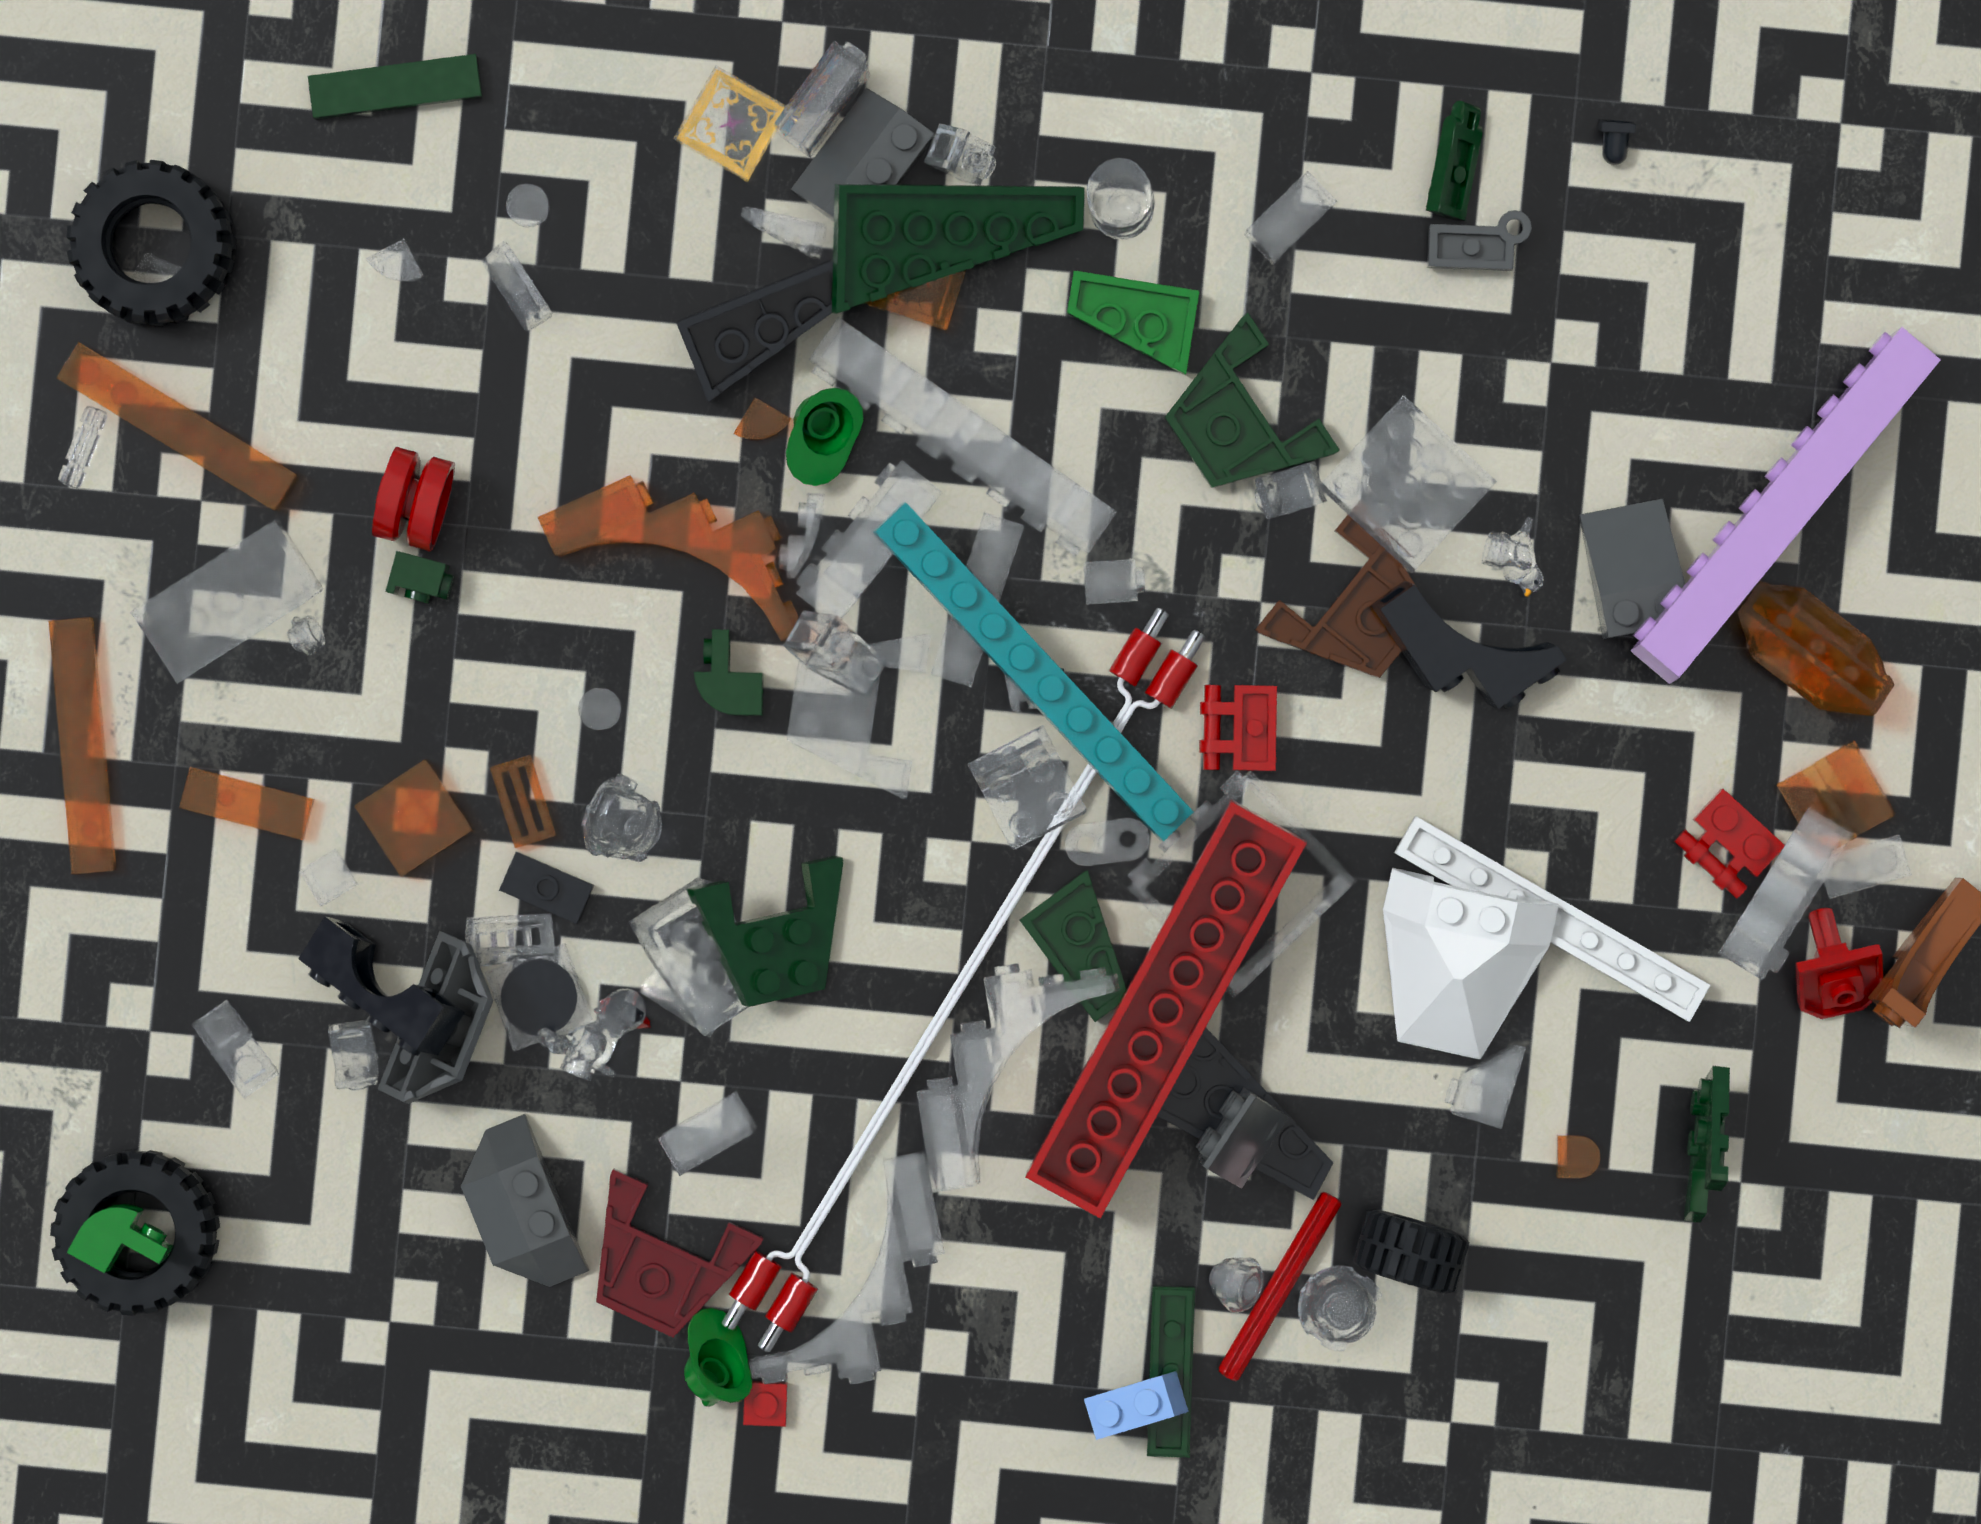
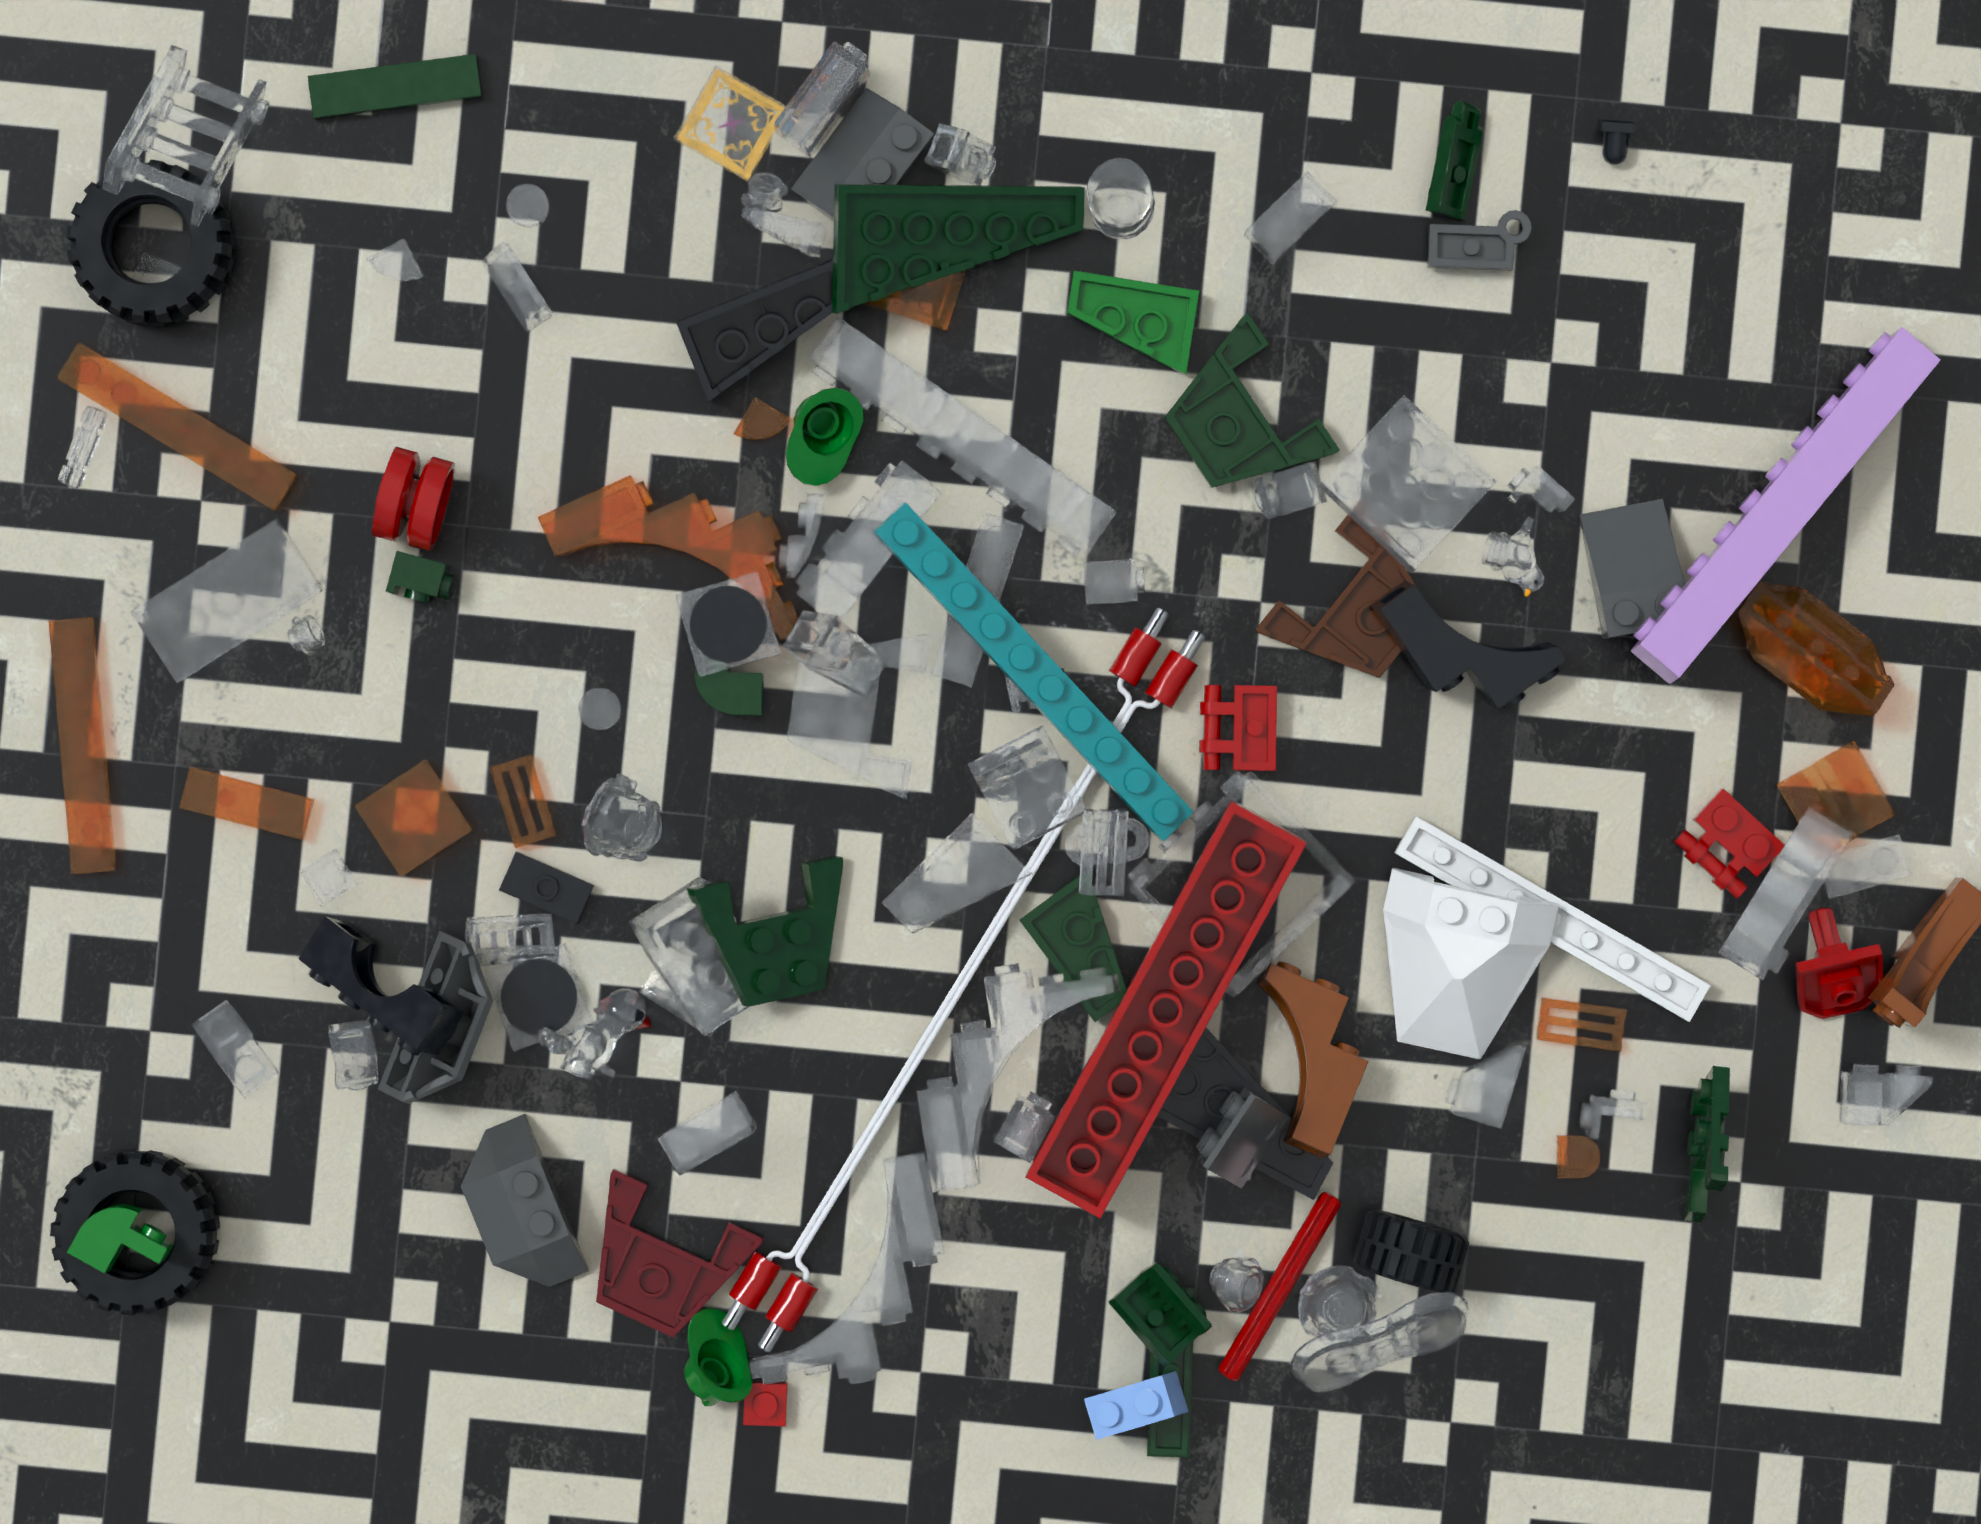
(158, 106): none -> clear fence
(728, 624): none -> black tile
(765, 192): none -> clear plate
(954, 876): none -> clear wing
(1025, 1125): none -> clear slope
(1104, 817): none -> clear tile
(1160, 1312): none -> dark green bracket
(1326, 1072): none -> dark orange arch
(1408, 1332): none -> clear plate
(1548, 492): none -> clear bracket
(1617, 1029): none -> clear orange tile
(1620, 1104): none -> clear bracket
(1879, 1097): none -> clear slope

